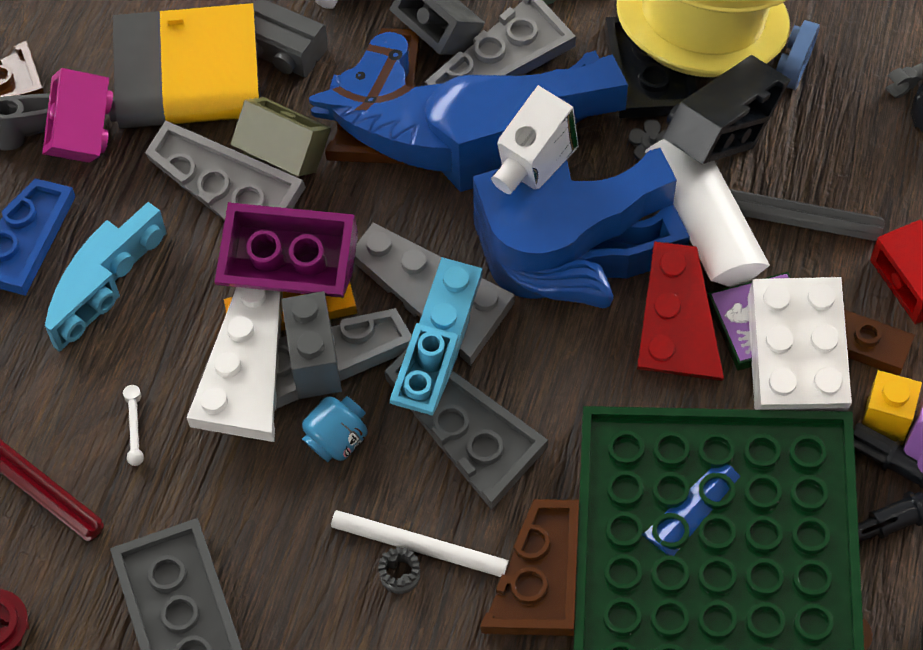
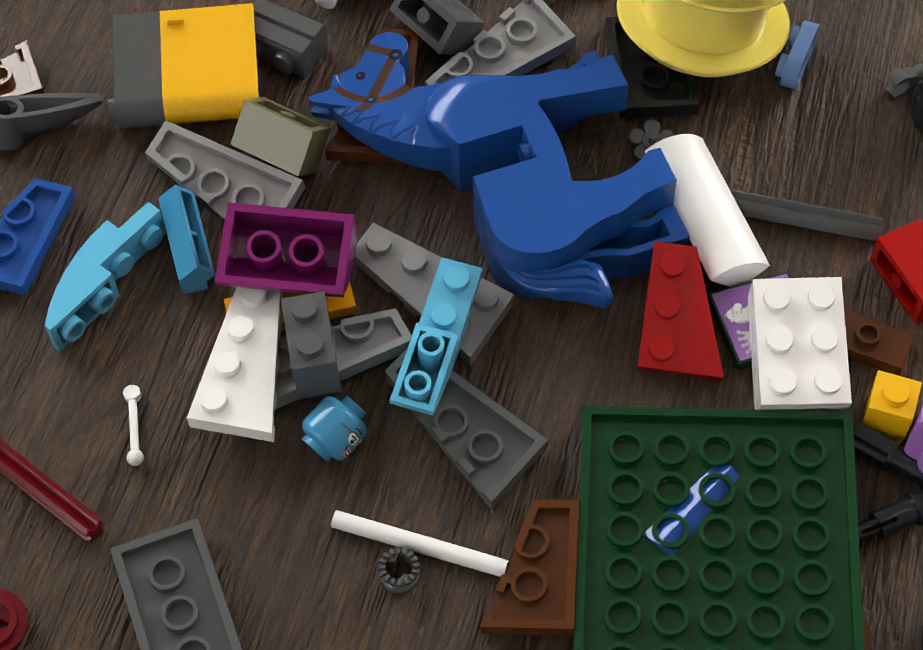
(77, 115): dark pink brick -> none
(186, 239): none -> dark azure piece
(536, 142): white torso -> none
(727, 112): black wedge -> none

